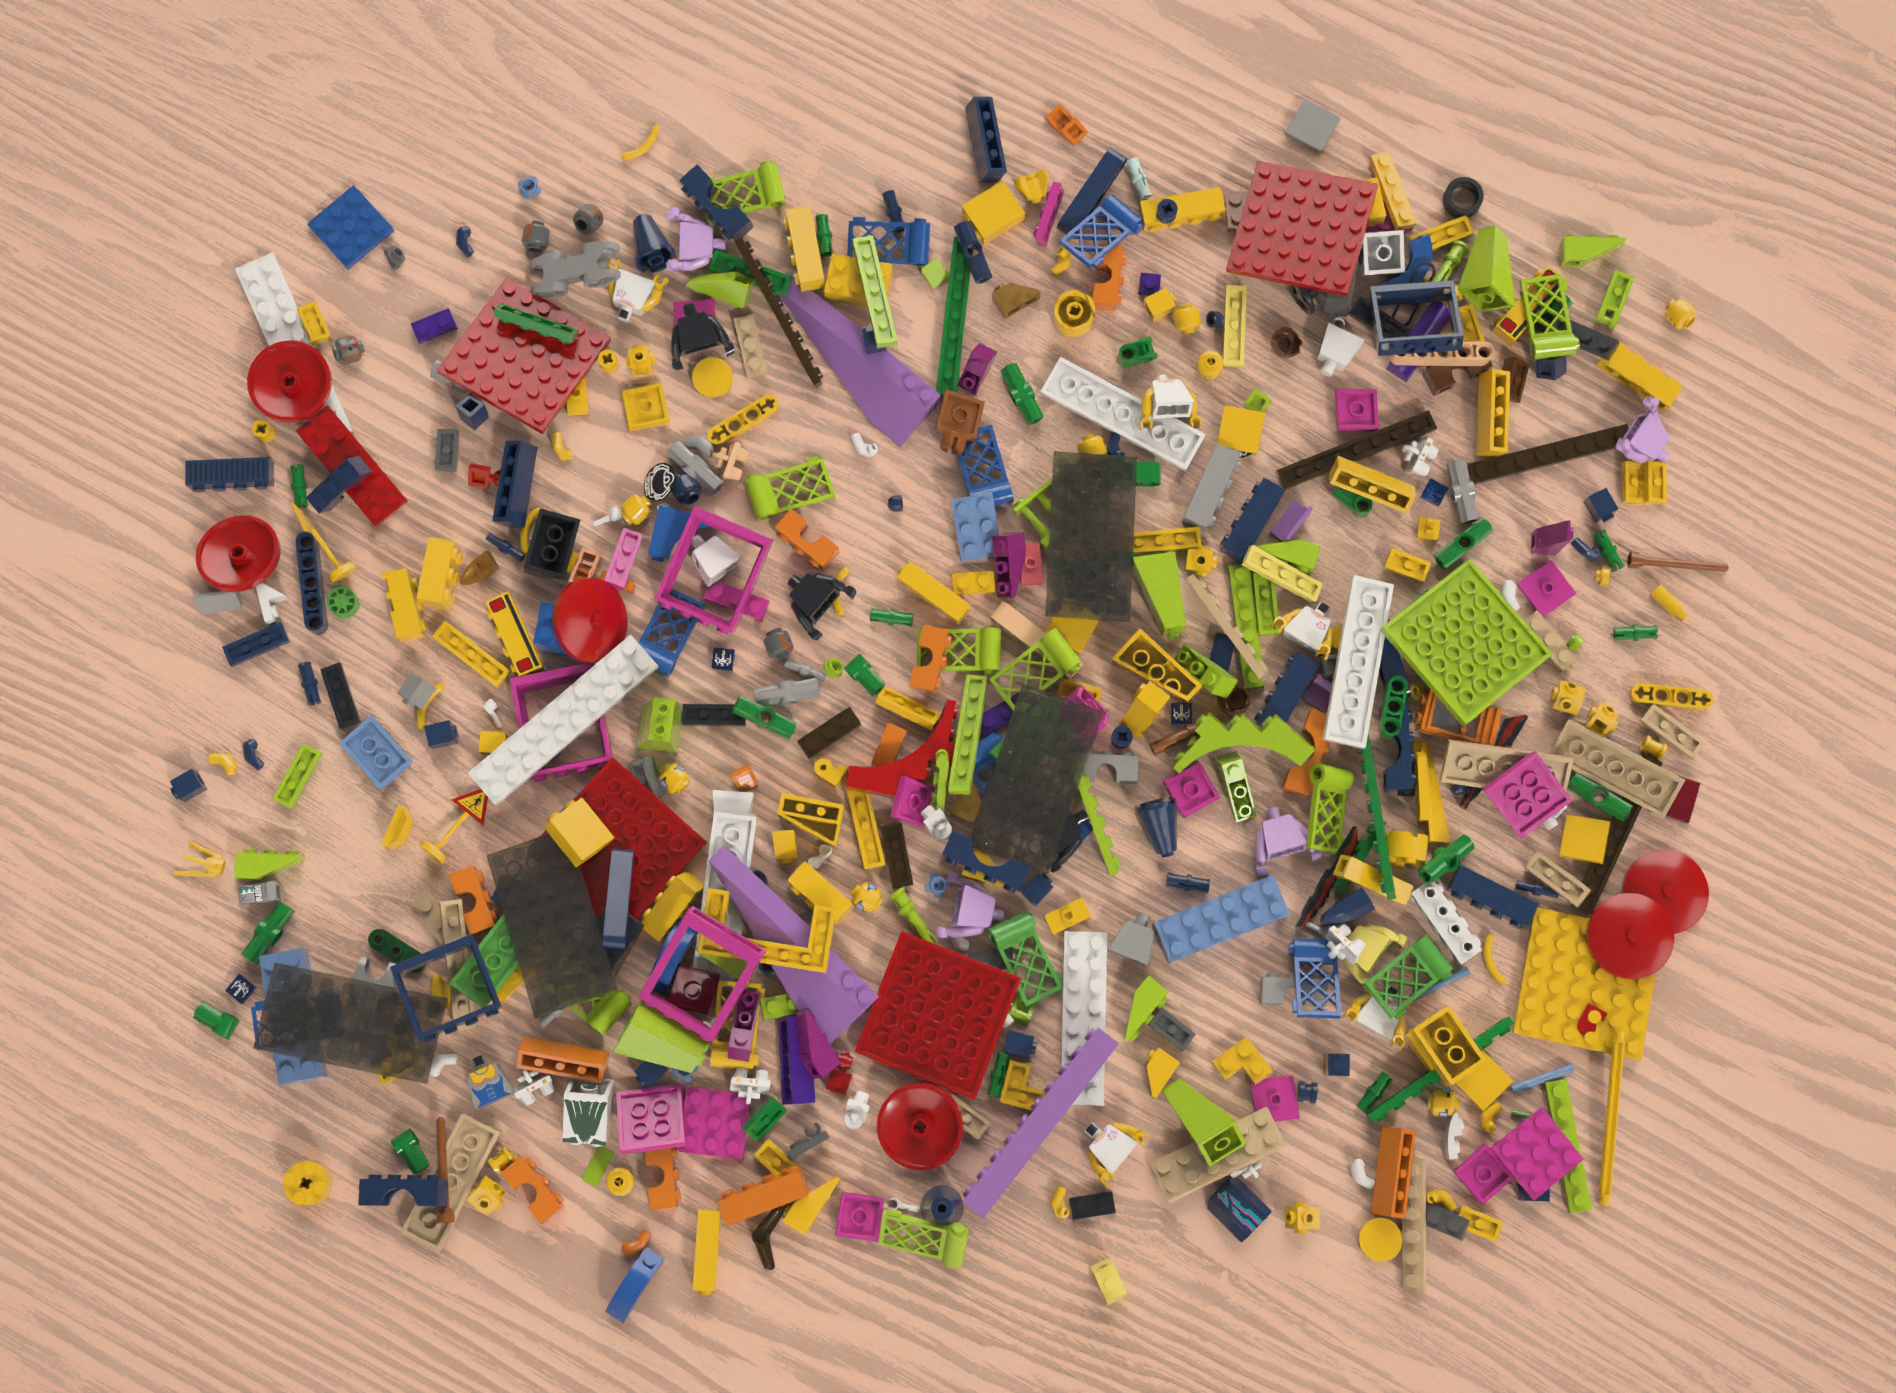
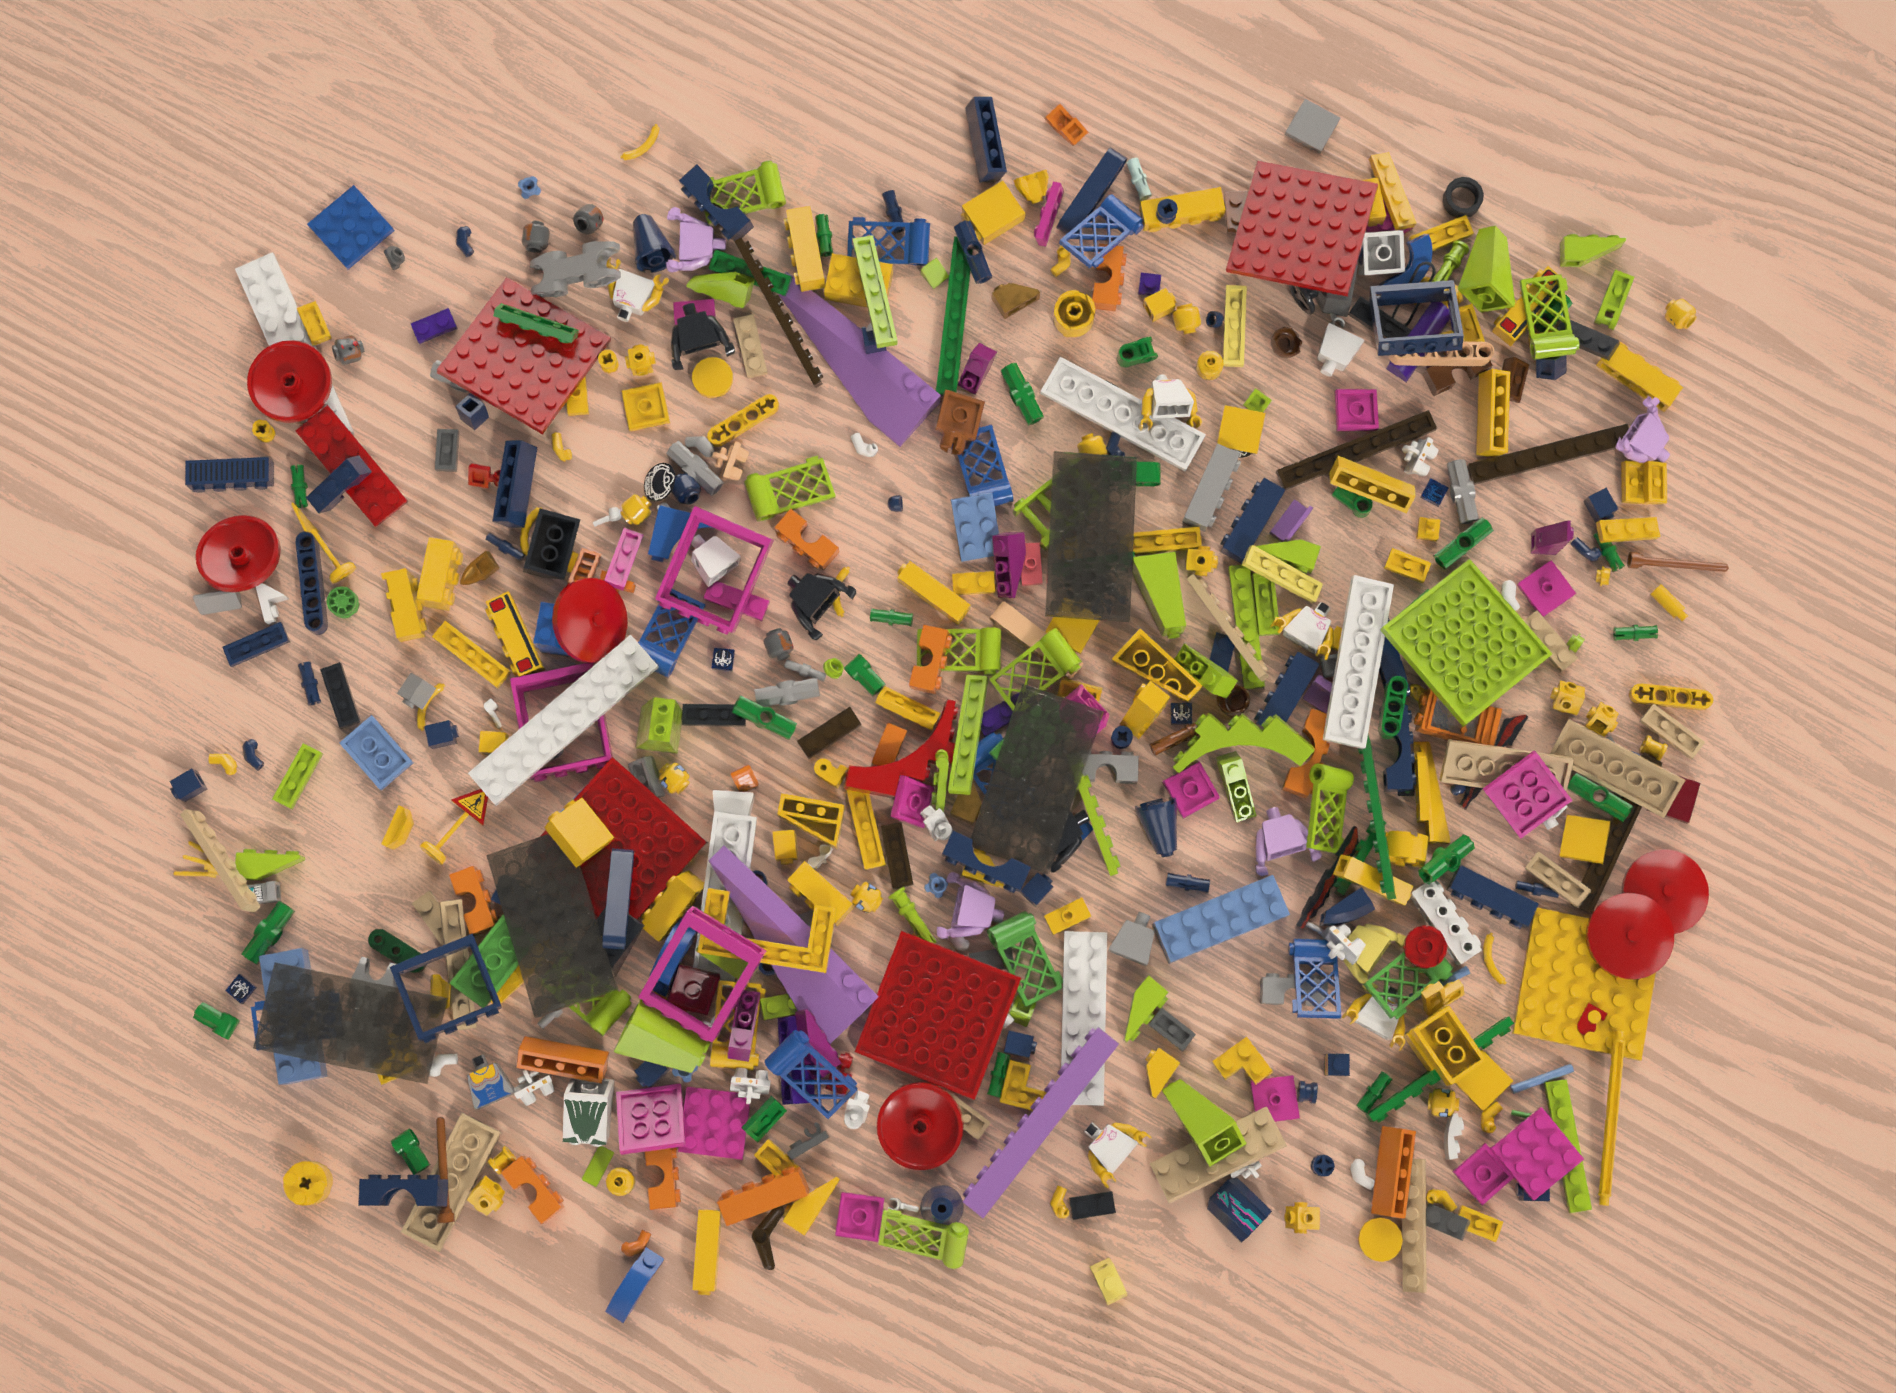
(220, 860): none -> tan plate
(793, 1051): none -> blue piece
(1327, 1165): none -> dark blue wheel
(1425, 946): none -> red tile
(1436, 996): none -> yellow plate
(1628, 529): none -> yellow plate

